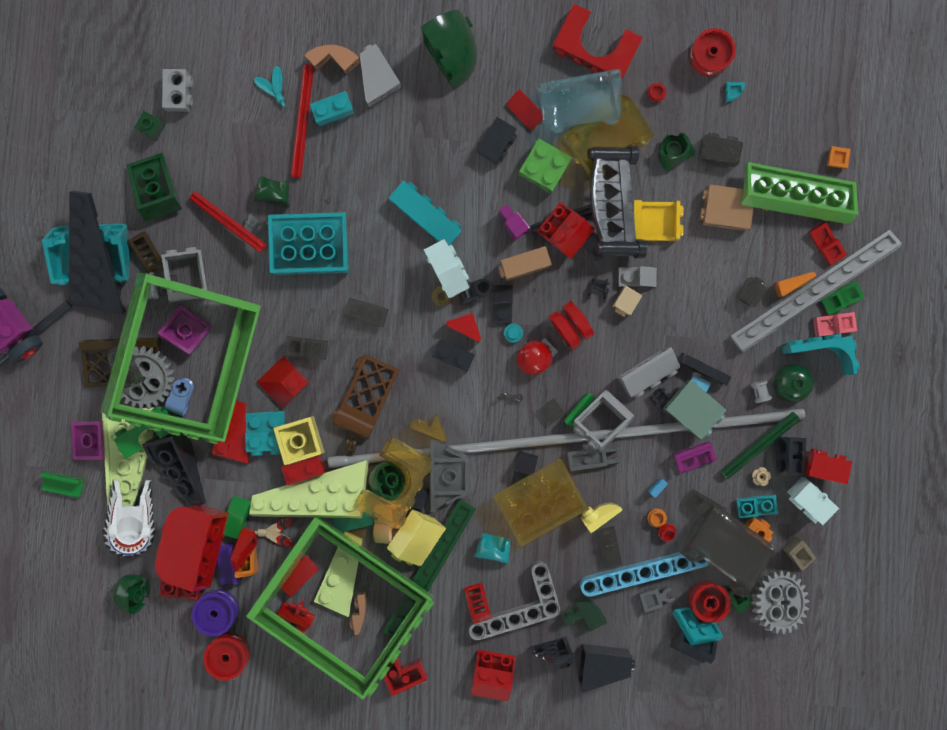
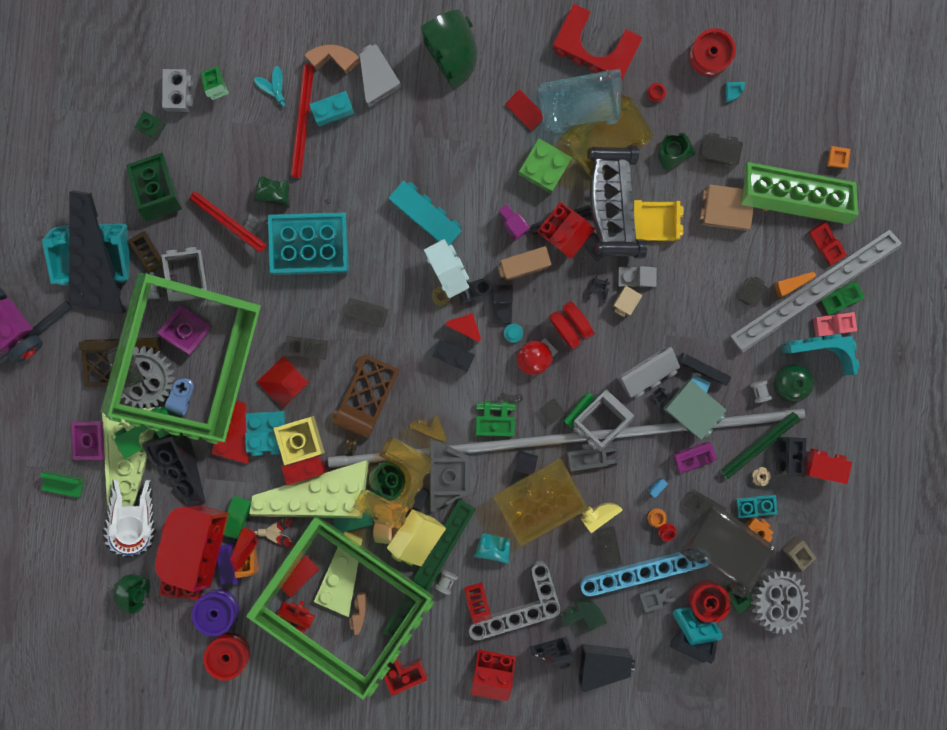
(214, 83): none -> green slope
(446, 582): none -> light grey bush
(495, 425): none -> green plate
(497, 140): black brick -> none
(816, 504): light aqua brick -> none

